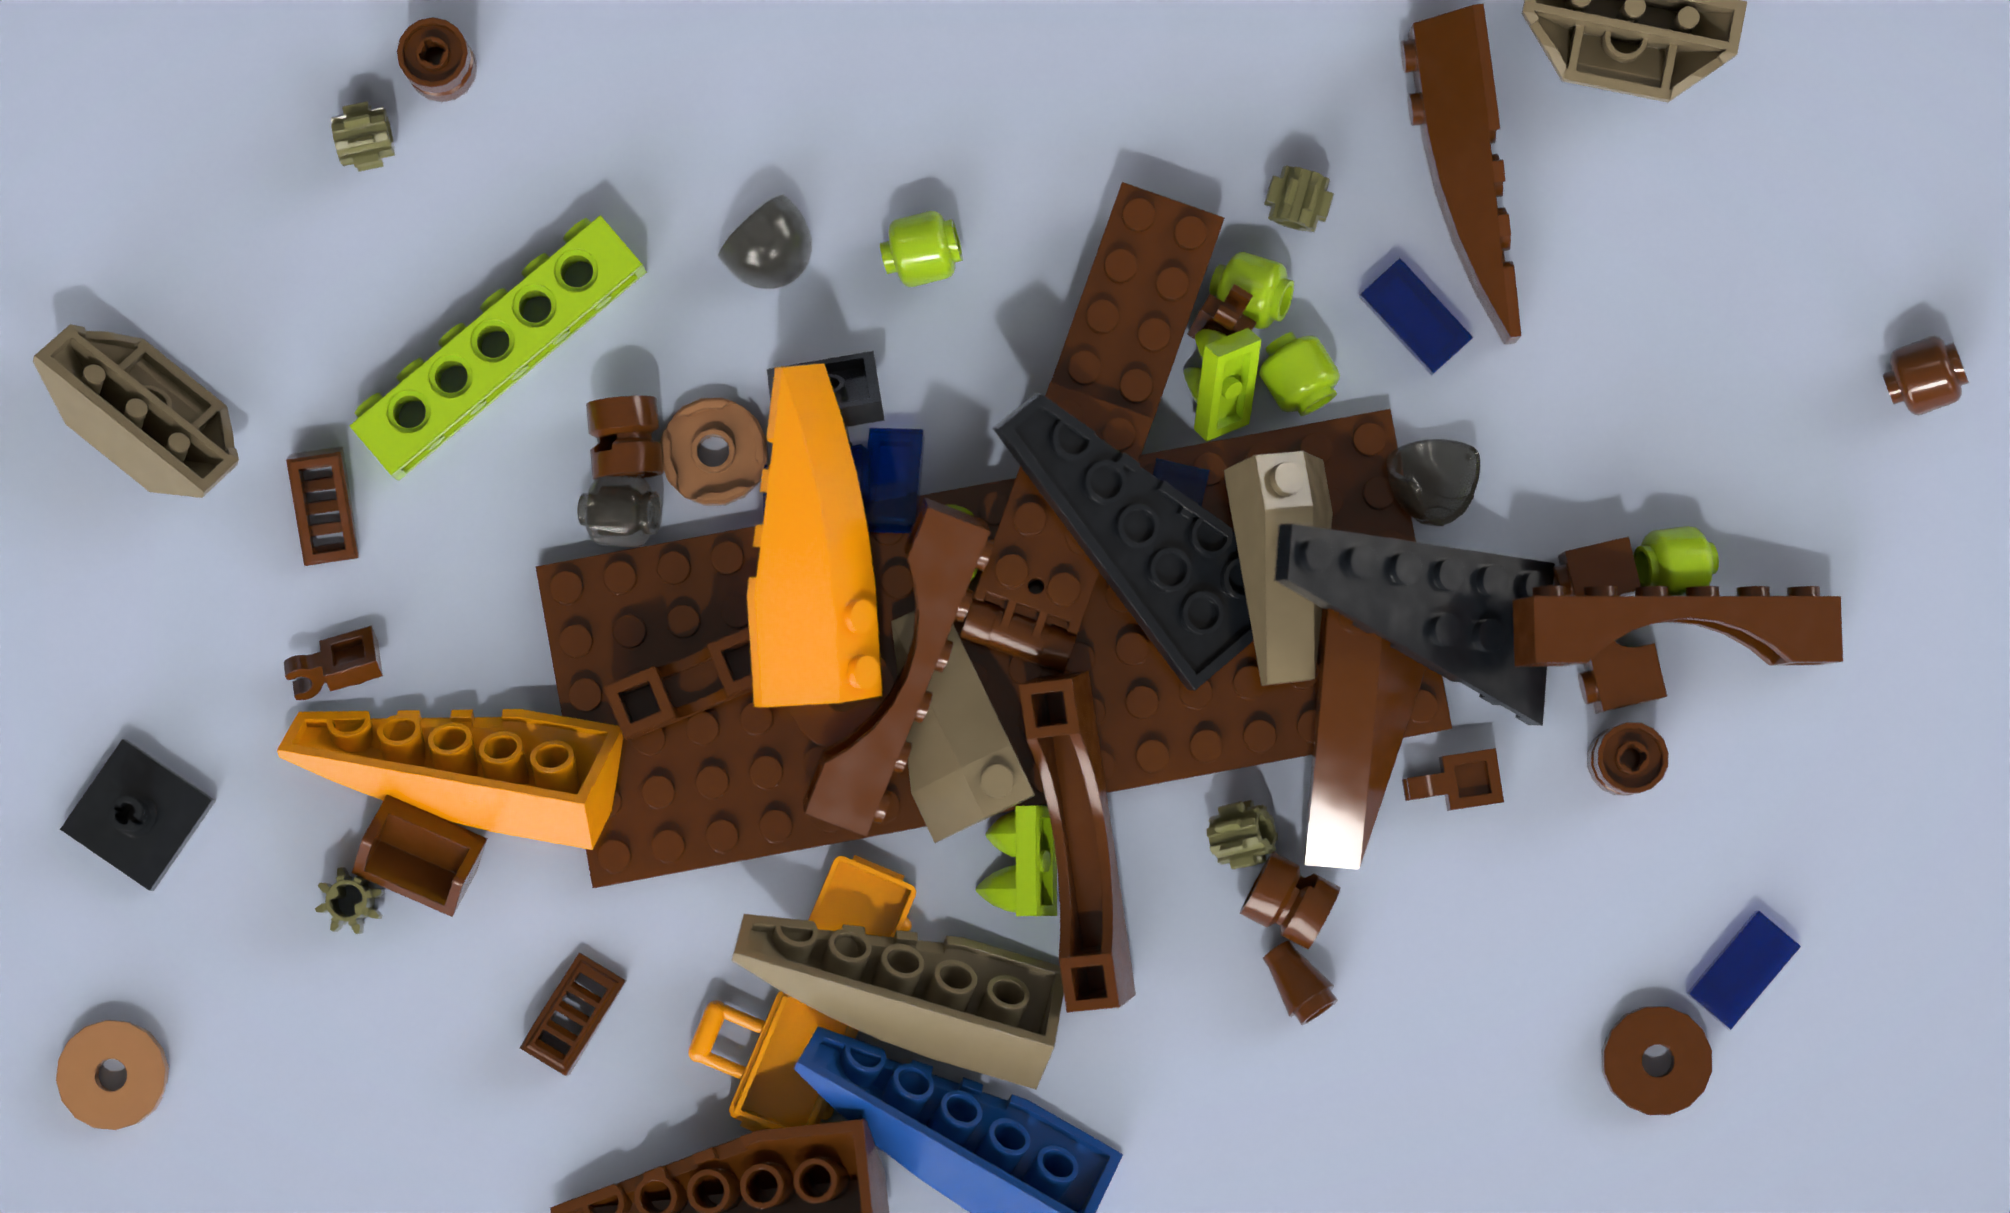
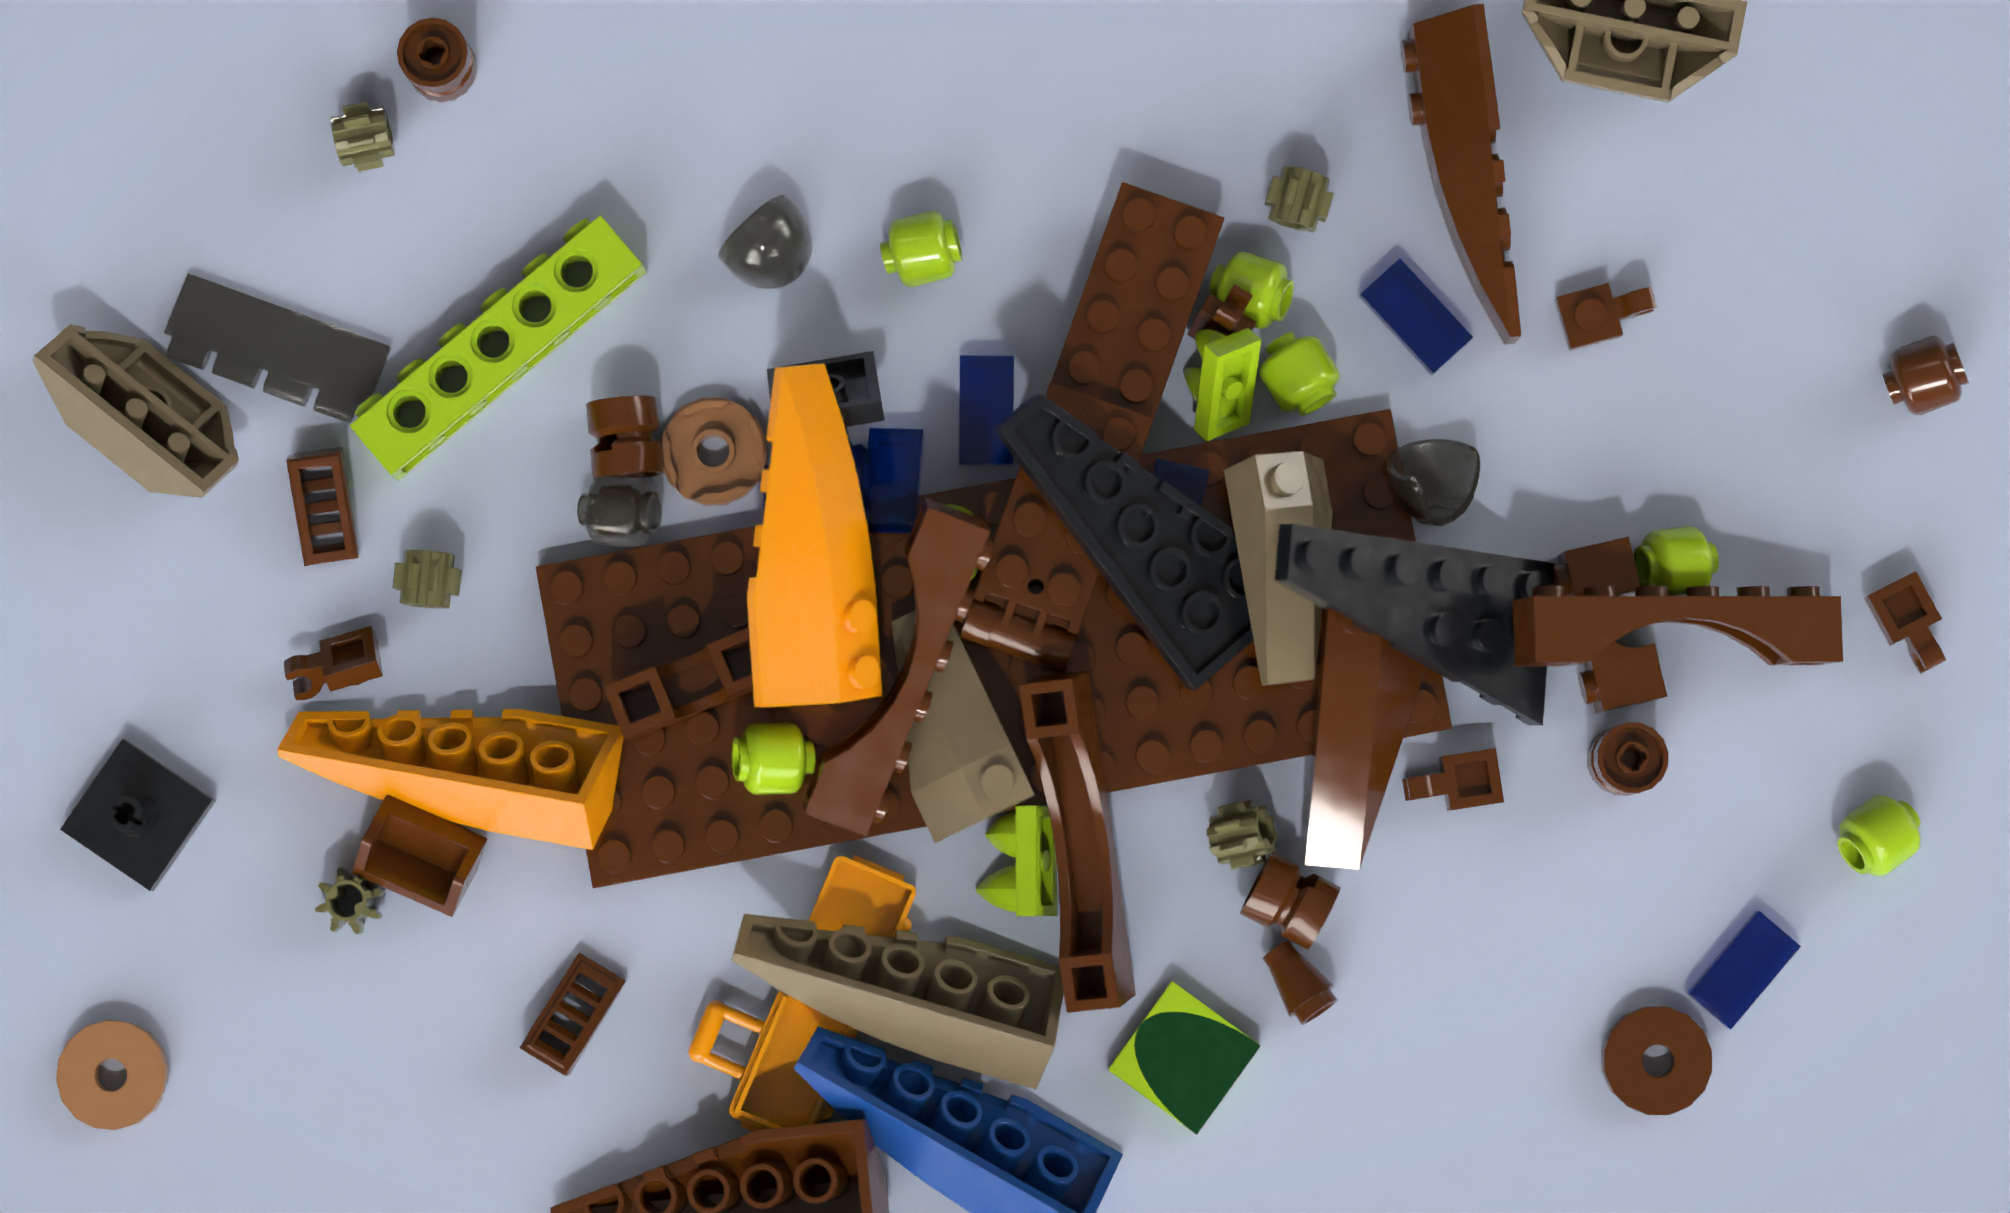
(288, 345): none -> clear smoke windscreen
(427, 579): none -> olive gear
(772, 758): none -> lime head
(983, 404): none -> clear blue tile
(1184, 1057): none -> dark green tile
(1595, 316): none -> reddish brown plate
(1879, 835): none -> lime head
(1905, 613): none -> reddish brown plate

